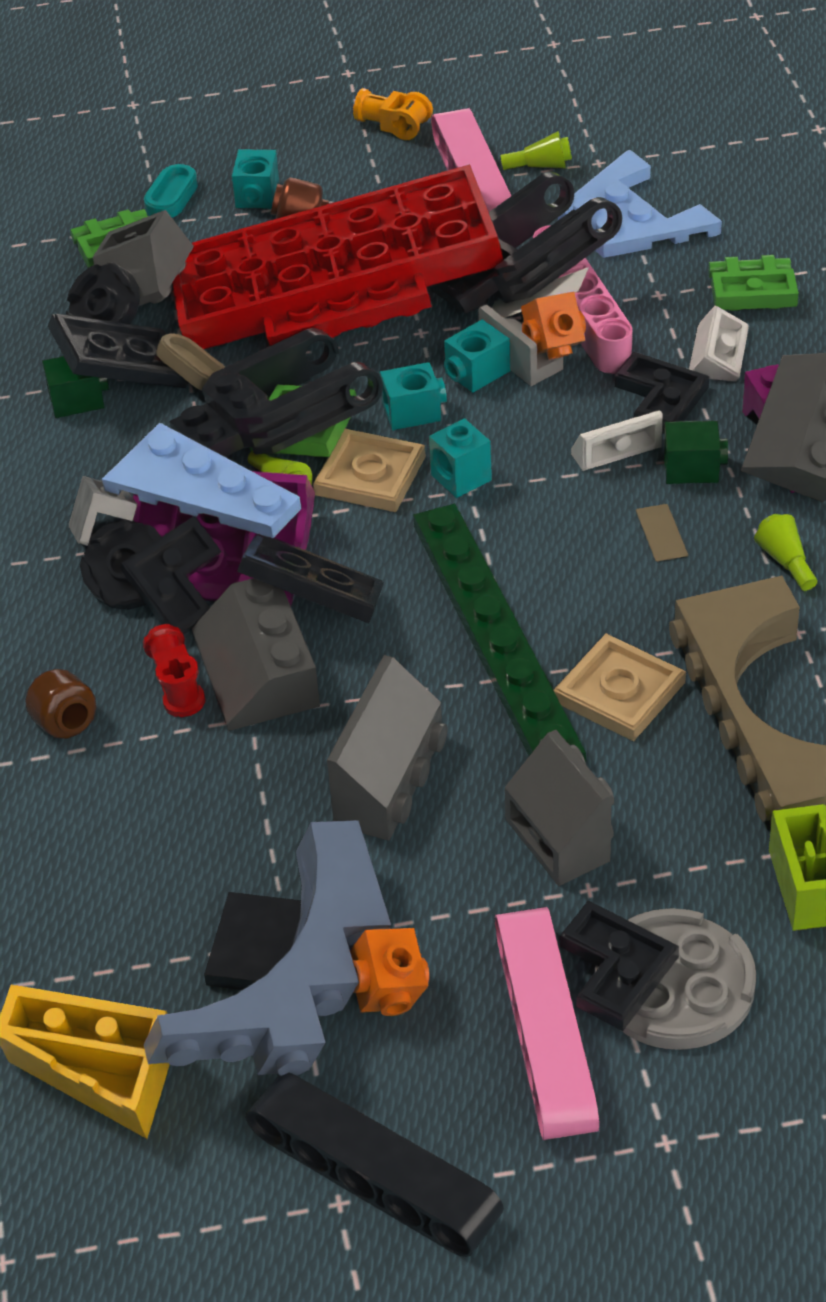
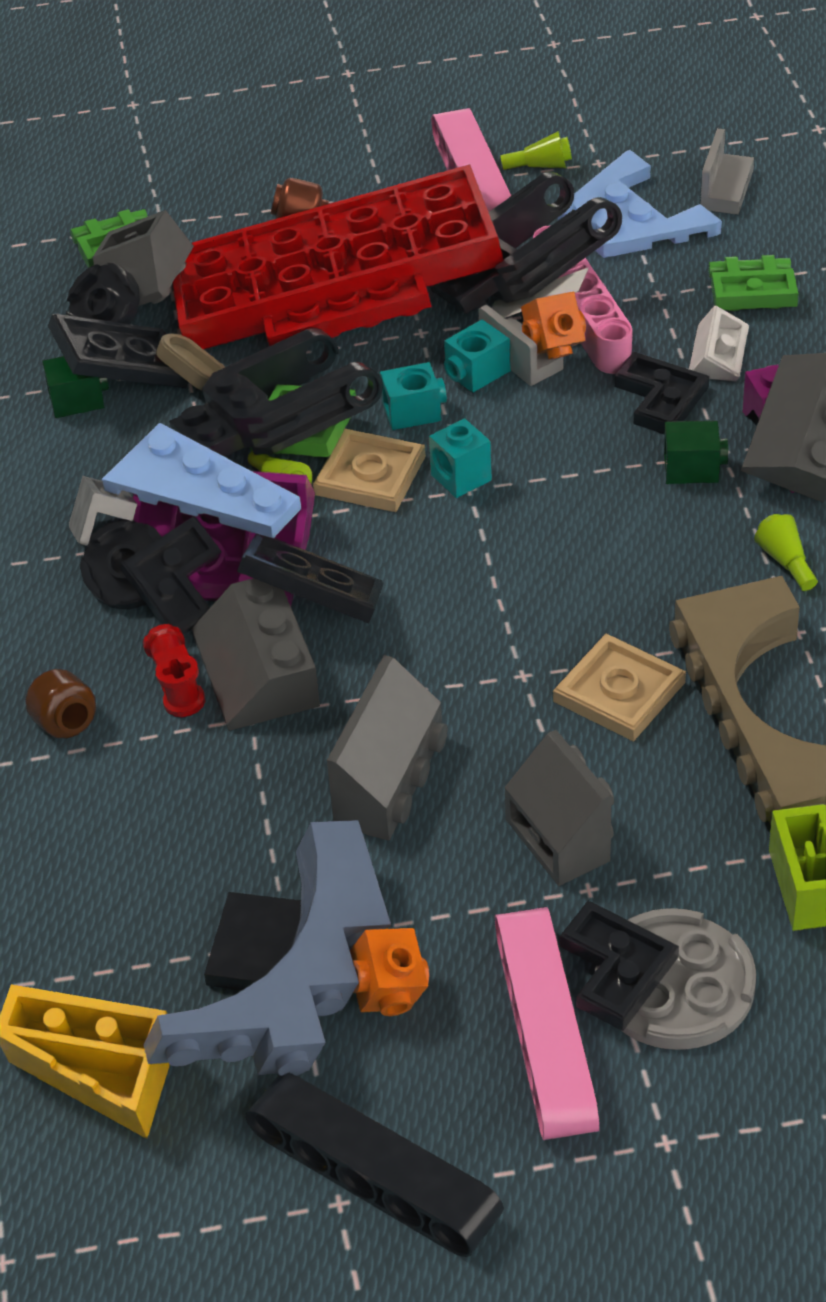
(171, 190): teal tile -> none
(255, 178): teal brick -> none
(394, 111): light orange connector -> none
(493, 628): dark green plate -> none
(618, 441): white slope -> none
(661, 532): dark tan sticker -> none
(724, 178): none -> light grey panel

